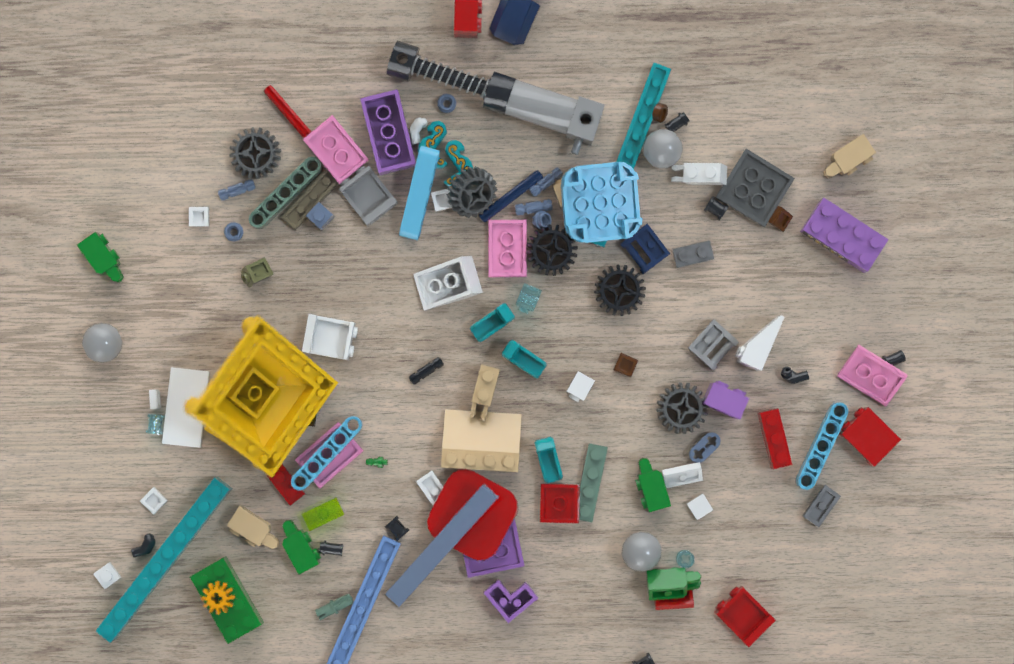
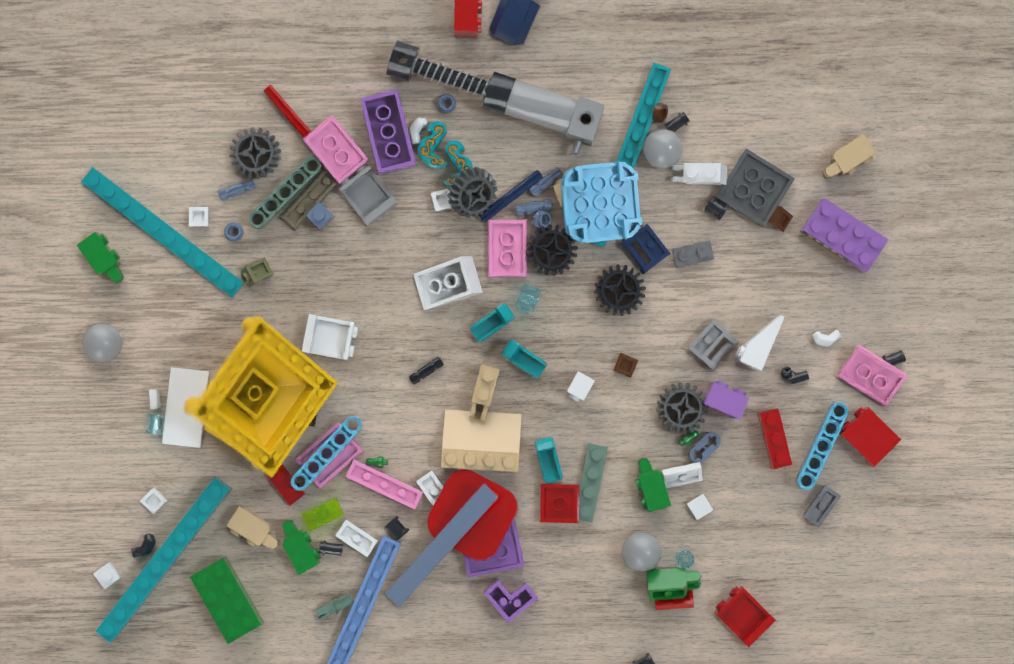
(162, 232): none -> teal plate
(222, 592): light orange gear -> none
(356, 538): none -> white plate
(384, 484): none -> bright pink plate
(419, 193): medium azure beam -> none
(686, 439): none -> green piece
(826, 340): none -> white arm

